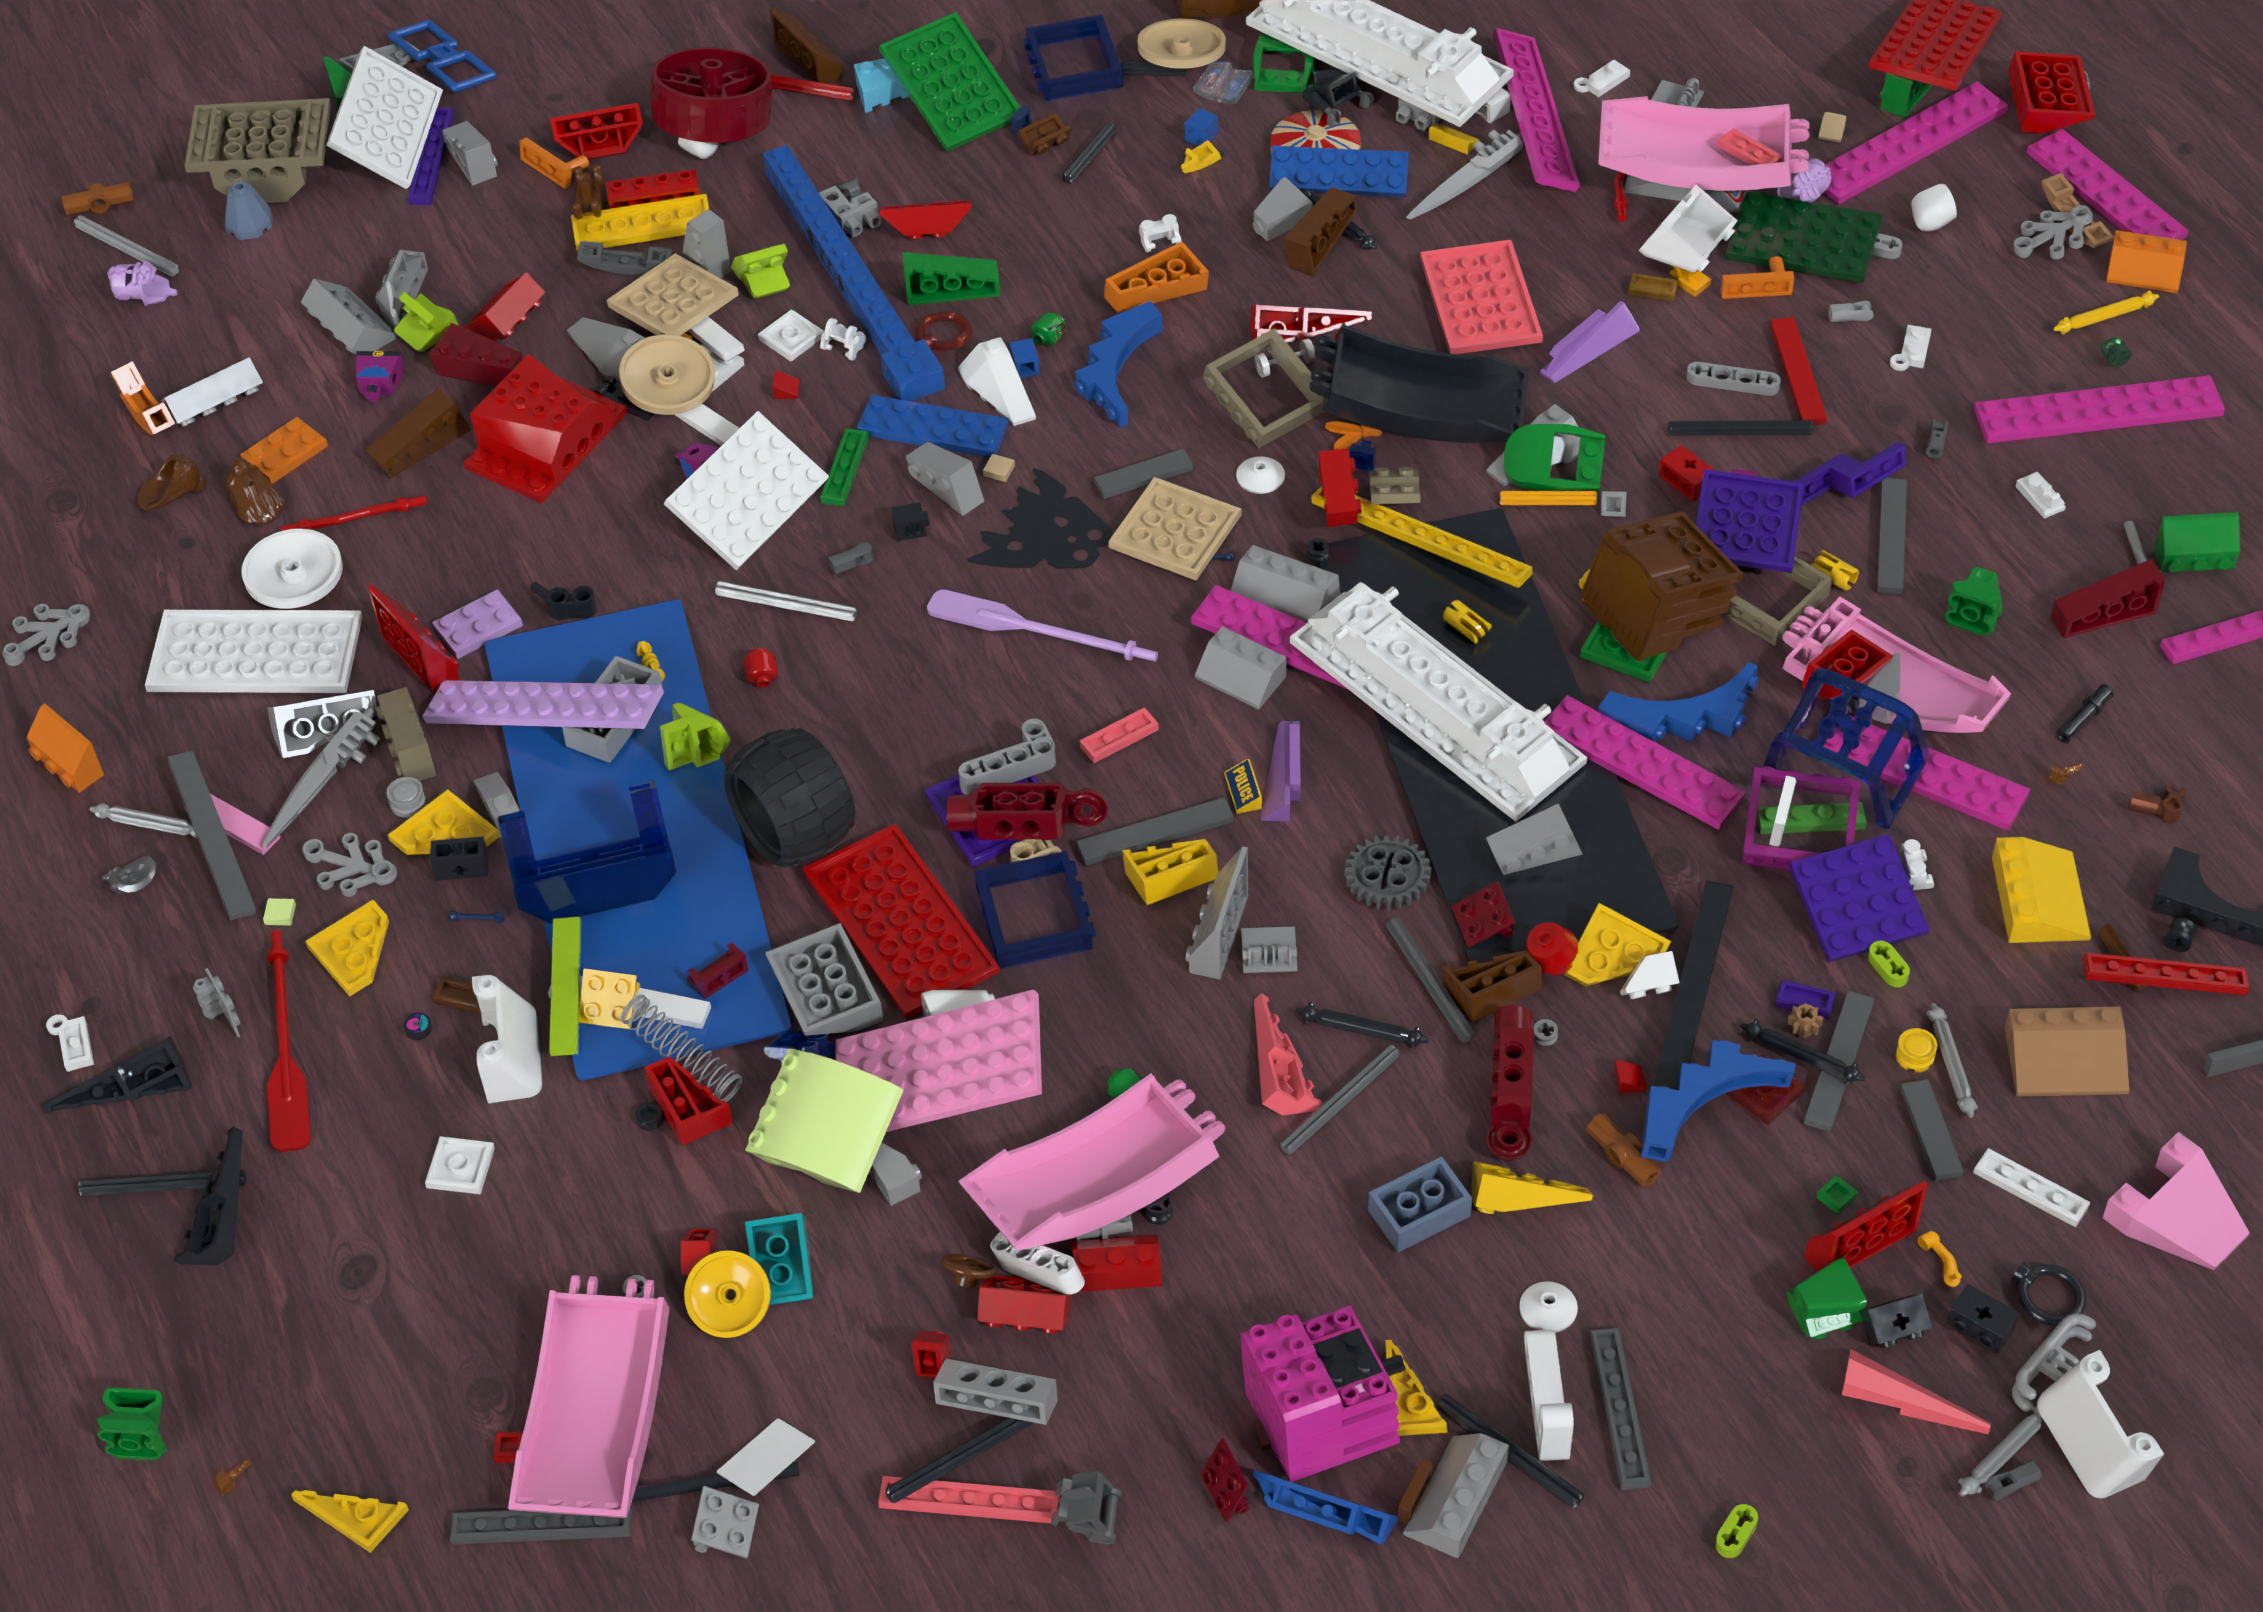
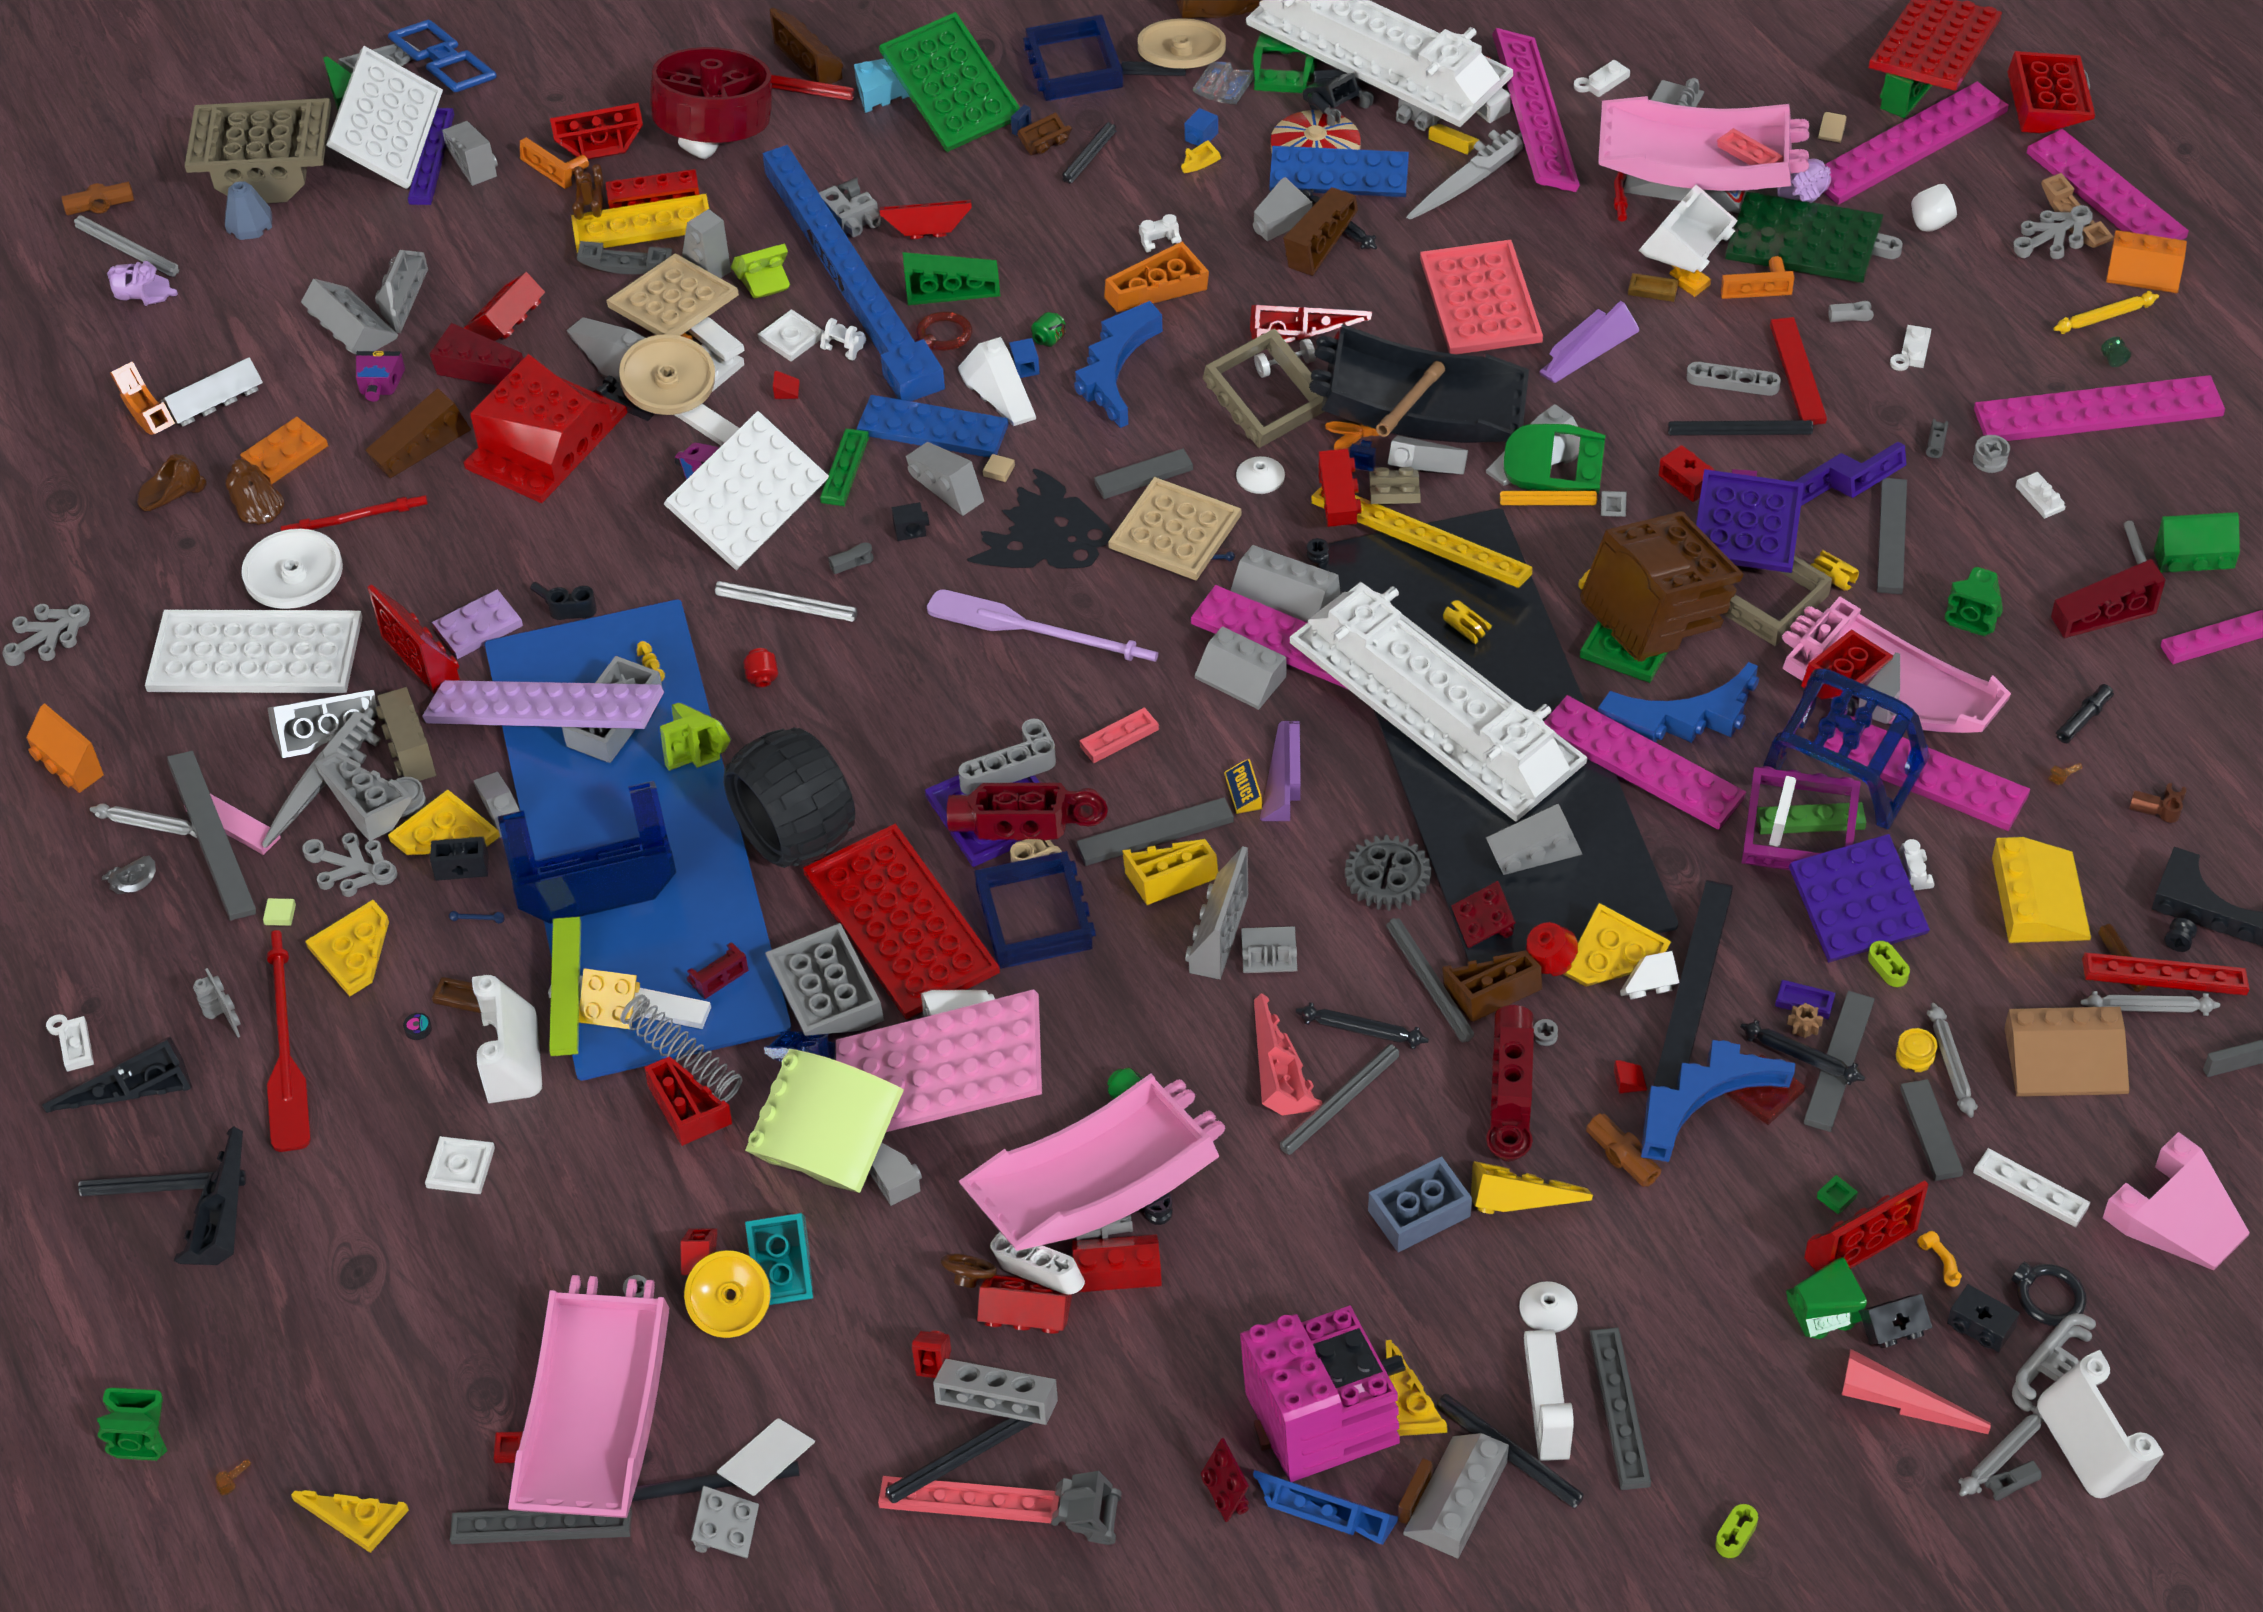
(366, 797): none -> light grey wedge
(423, 322): lime piece -> none
(649, 1116): black tile -> none
(1391, 420): none -> medium nougat piece
(1427, 456): none -> light grey slope
(1991, 453): none -> light grey wheel
(2153, 1003): none -> light grey wheel

